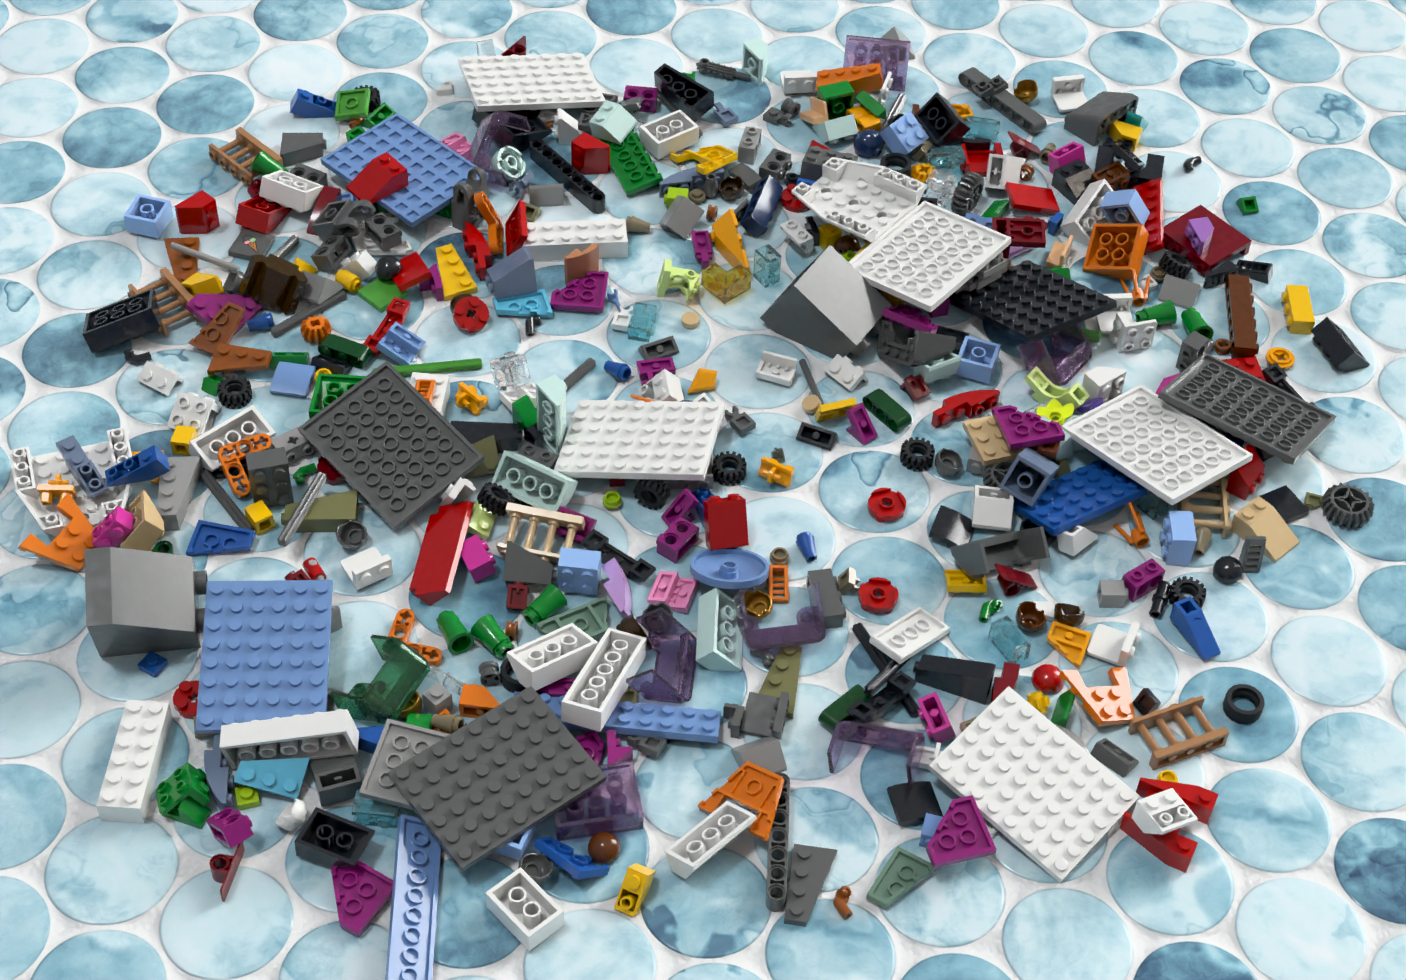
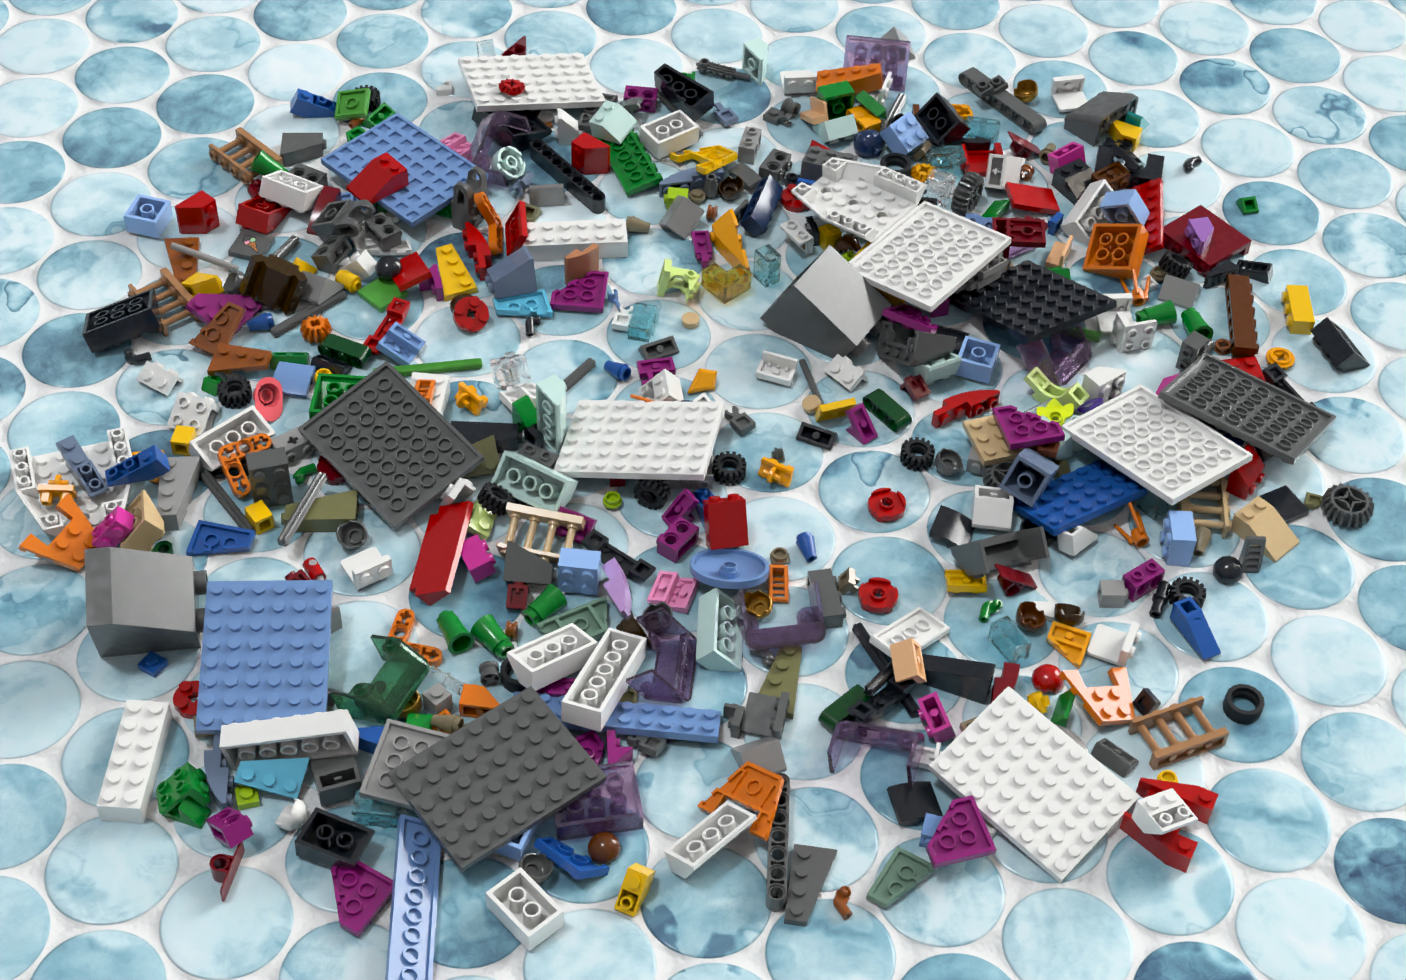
(269, 398): none -> coral piece
(511, 87): none -> red gear
(907, 661): none -> light nougat panel

